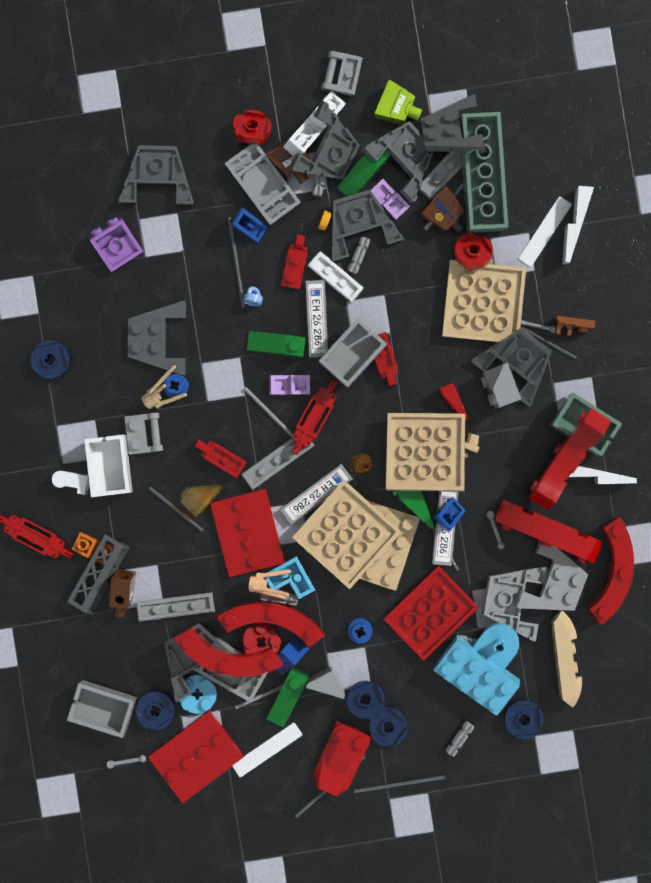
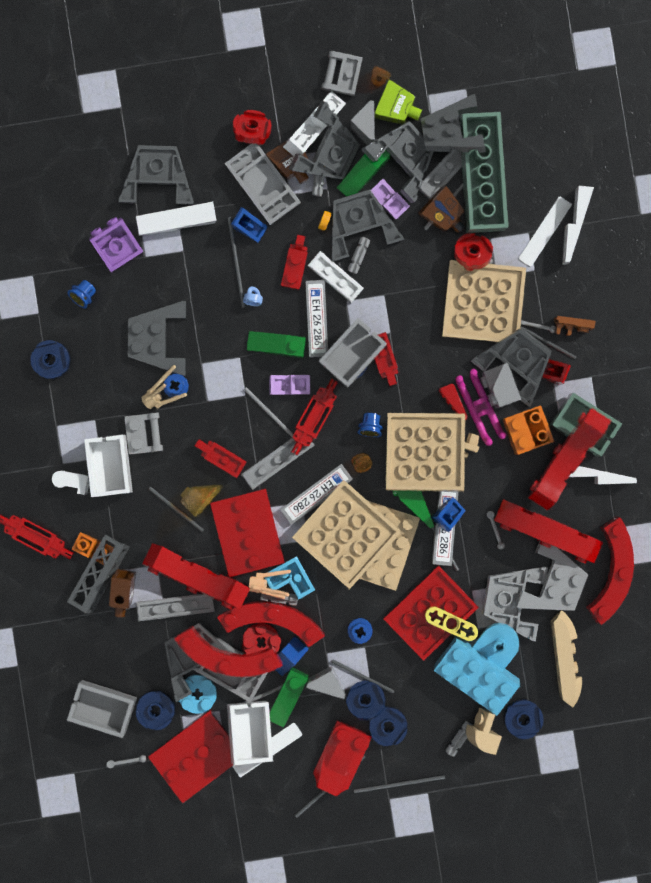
(82, 293): none -> blue piece
(176, 218): none -> white slope
(195, 577): none -> red brick
(249, 732): none -> white piece
(362, 676): none -> dark grey axle
(363, 123): none -> light grey slope
(370, 425): none -> blue piece
(385, 75): none -> clear orange tile
(440, 612): none -> light yellow beam
(480, 407): none -> dark pink piece
(480, 733): none -> tan brick
(528, 430): none -> orange slope
(556, 372): none -> red slope

